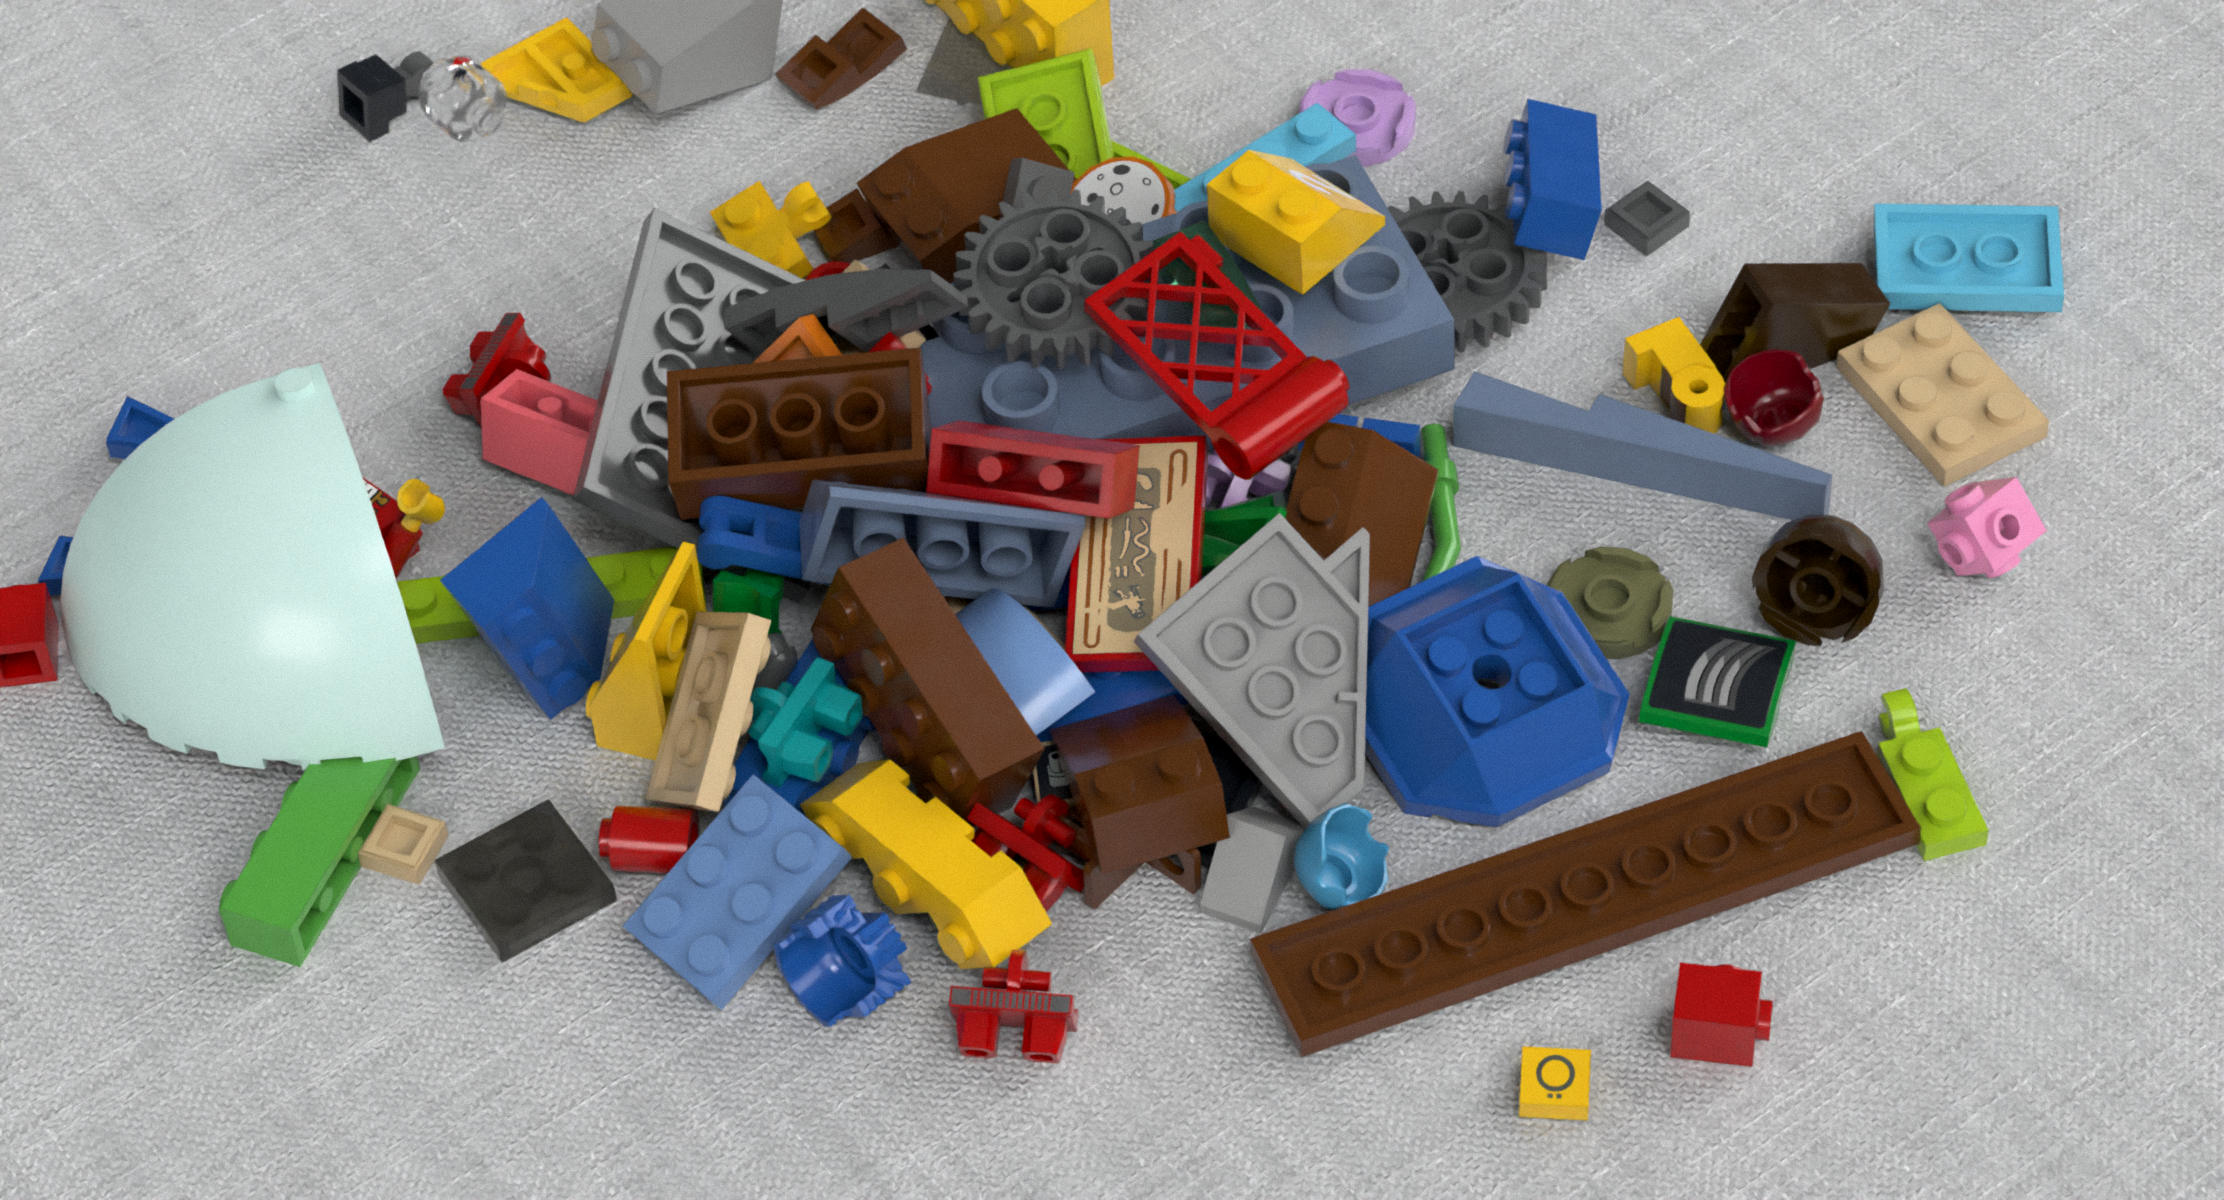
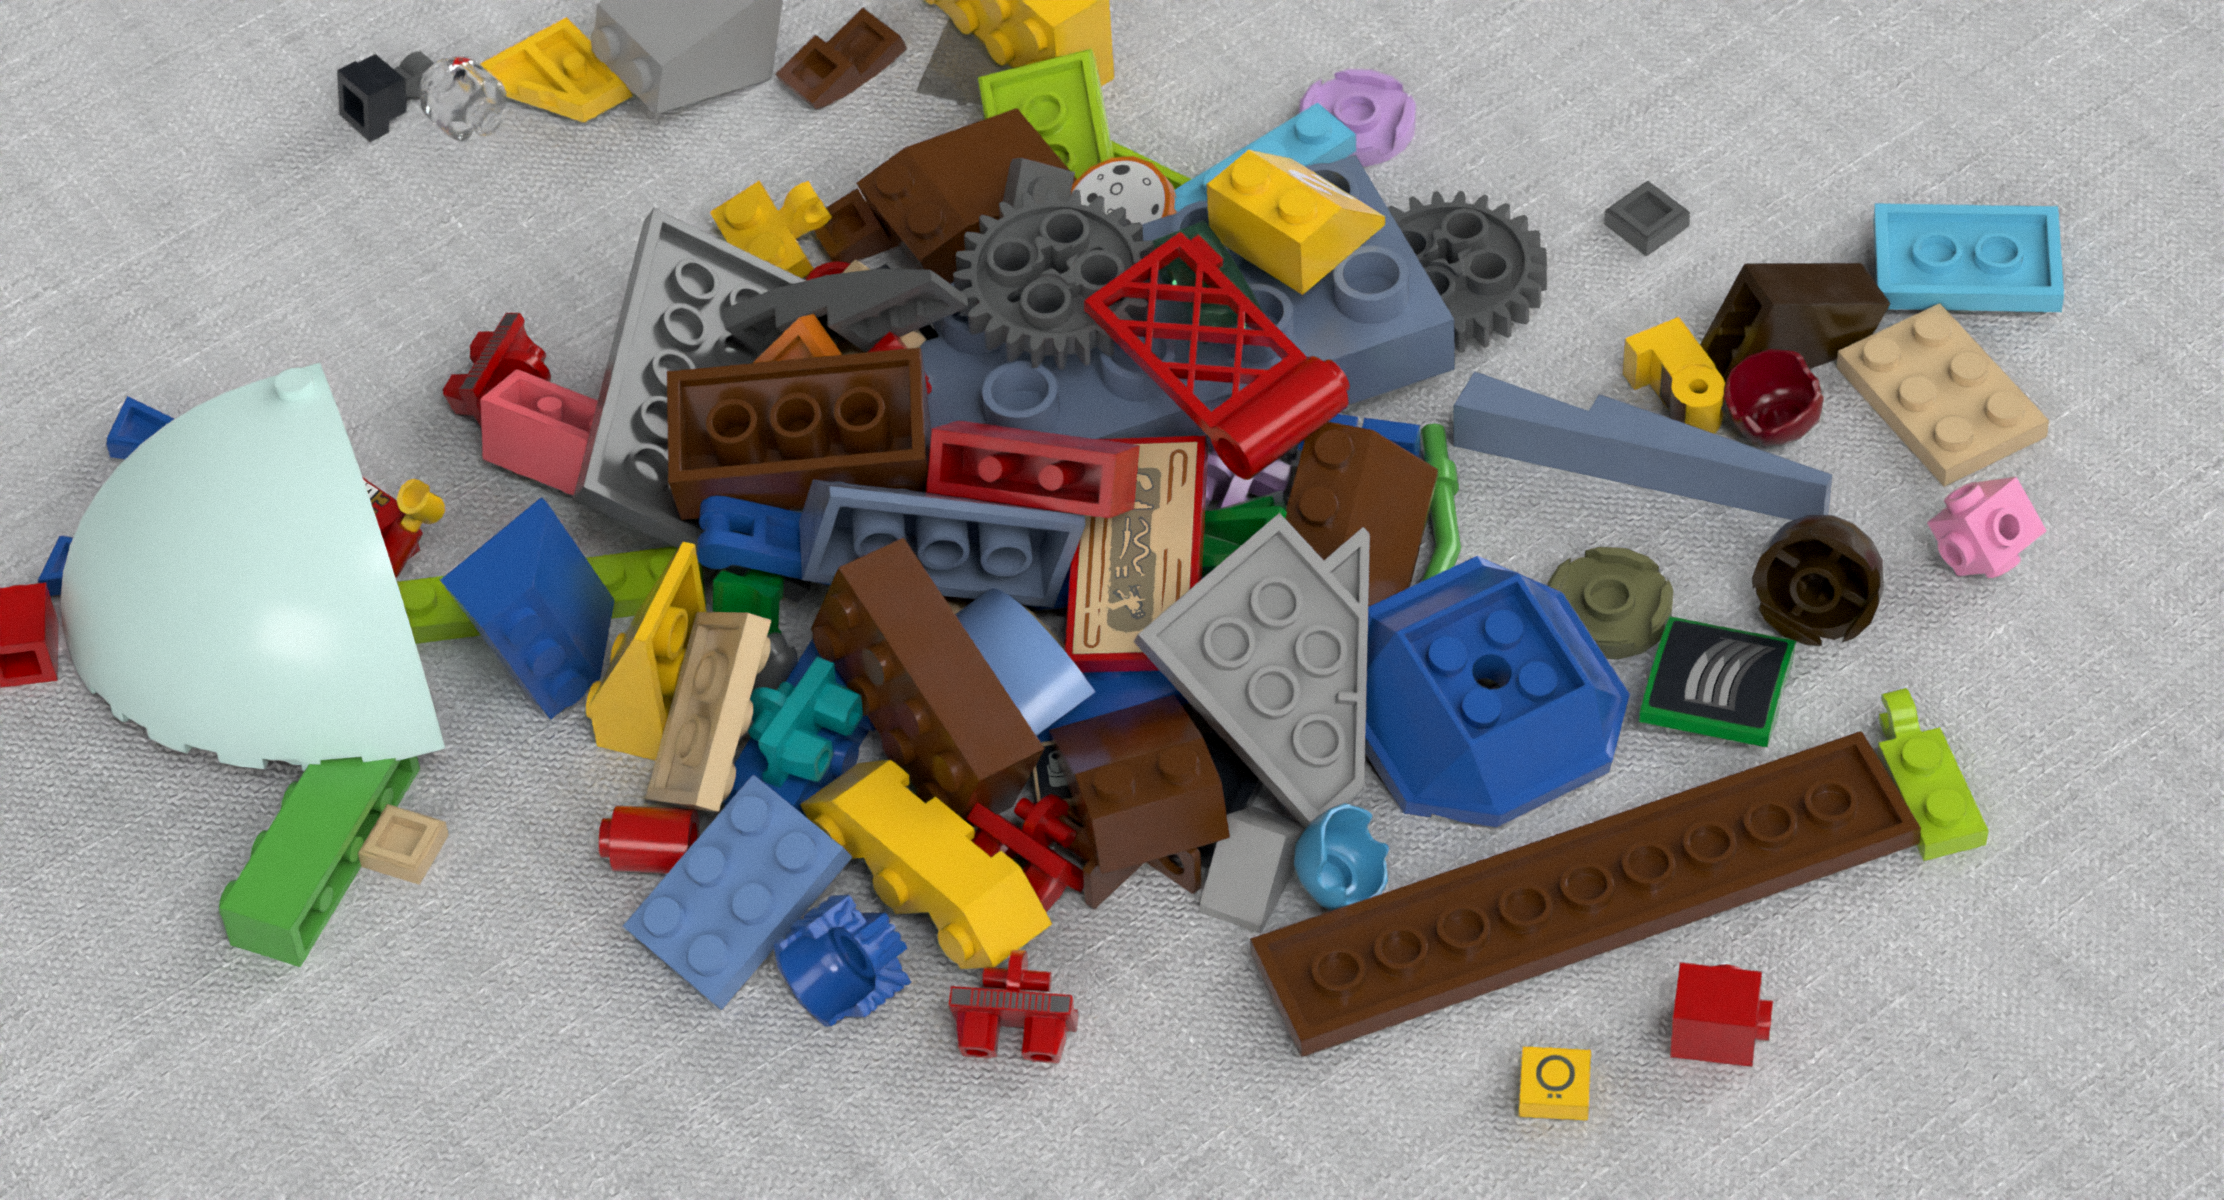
(525, 880): clear smoke plate -> none
(1553, 178): blue brick -> none

